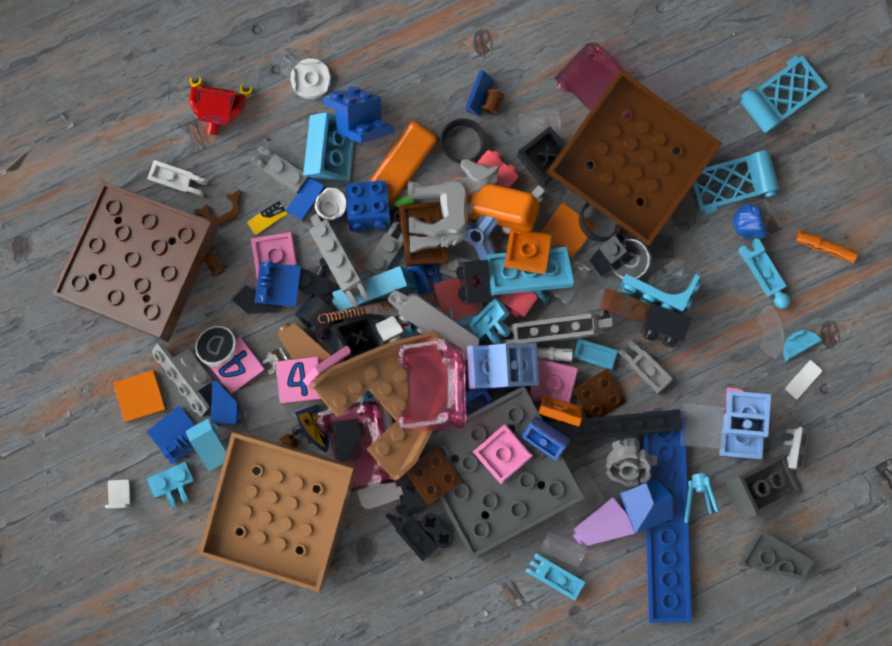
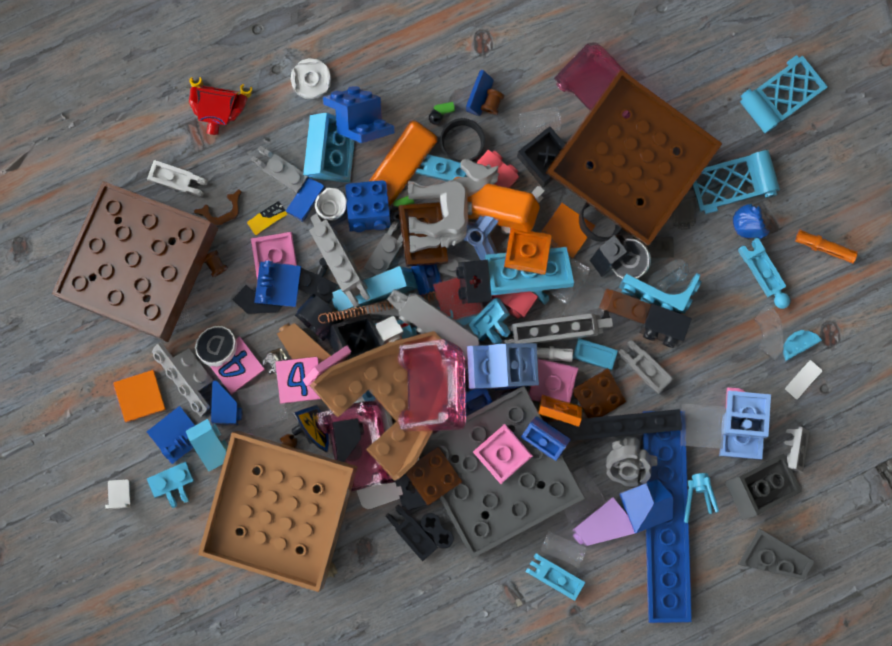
(438, 112): none -> arm
(440, 168): none -> medium azure hinge

